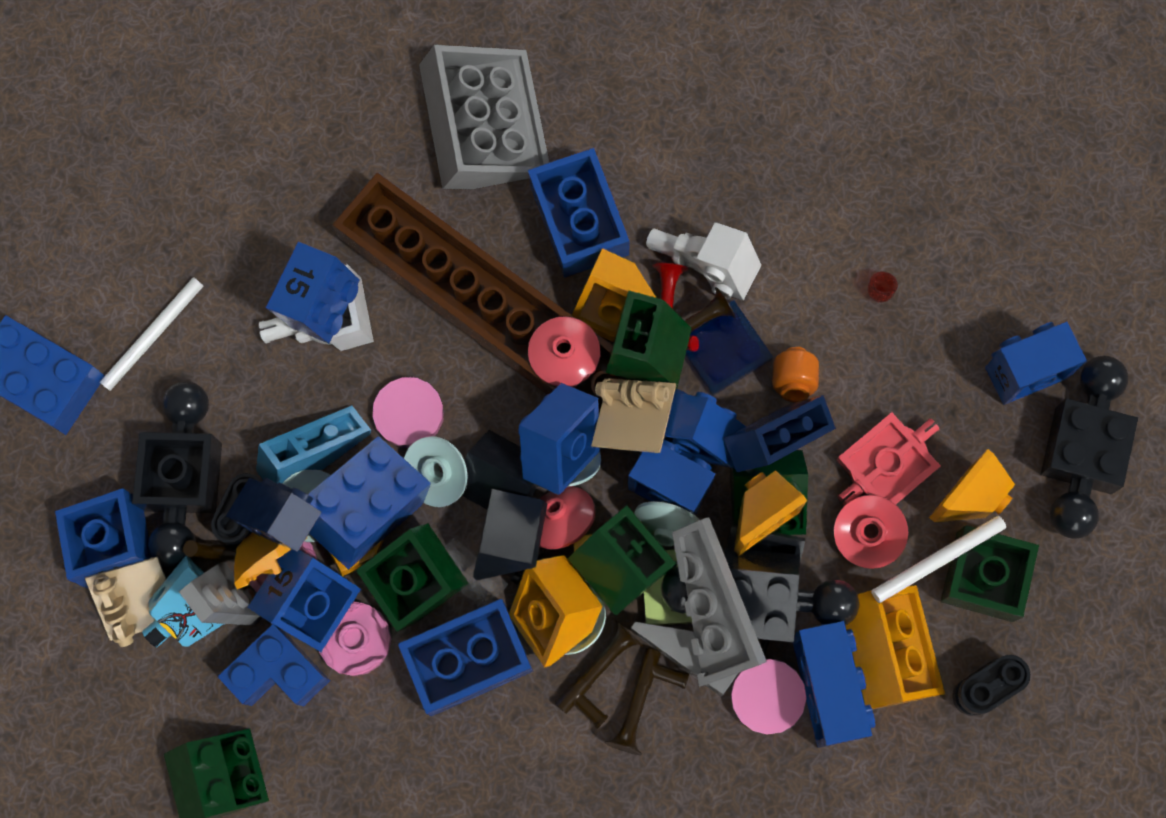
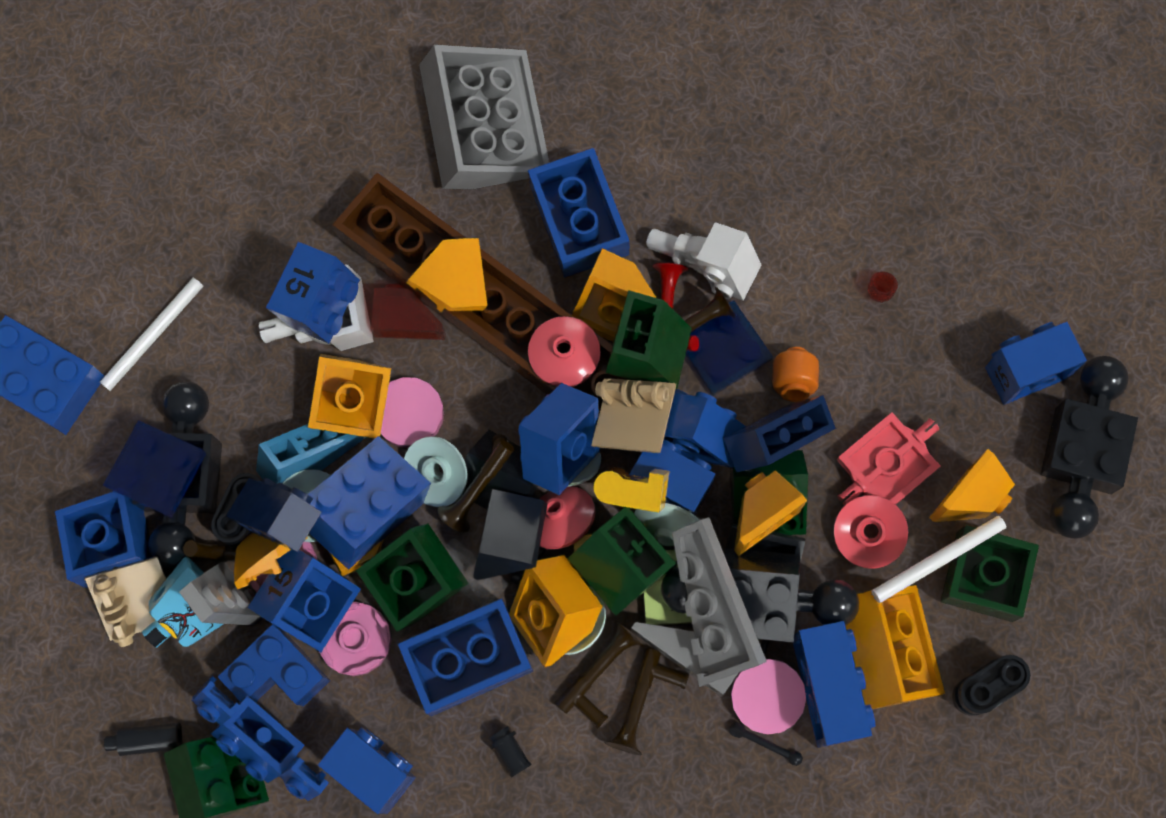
(145, 739): none -> black cylinder
(154, 469): none -> clear blue plate
(258, 741): none -> blue bracket
(349, 396): none -> light orange slope
(367, 770): none -> blue brick
(403, 316): none -> clear red slope
(453, 276): none -> light orange slope
(456, 515): none -> dark brown piece
(509, 751): none -> black pin
(632, 491): none -> yellow leg
(738, 730): none -> black hinge

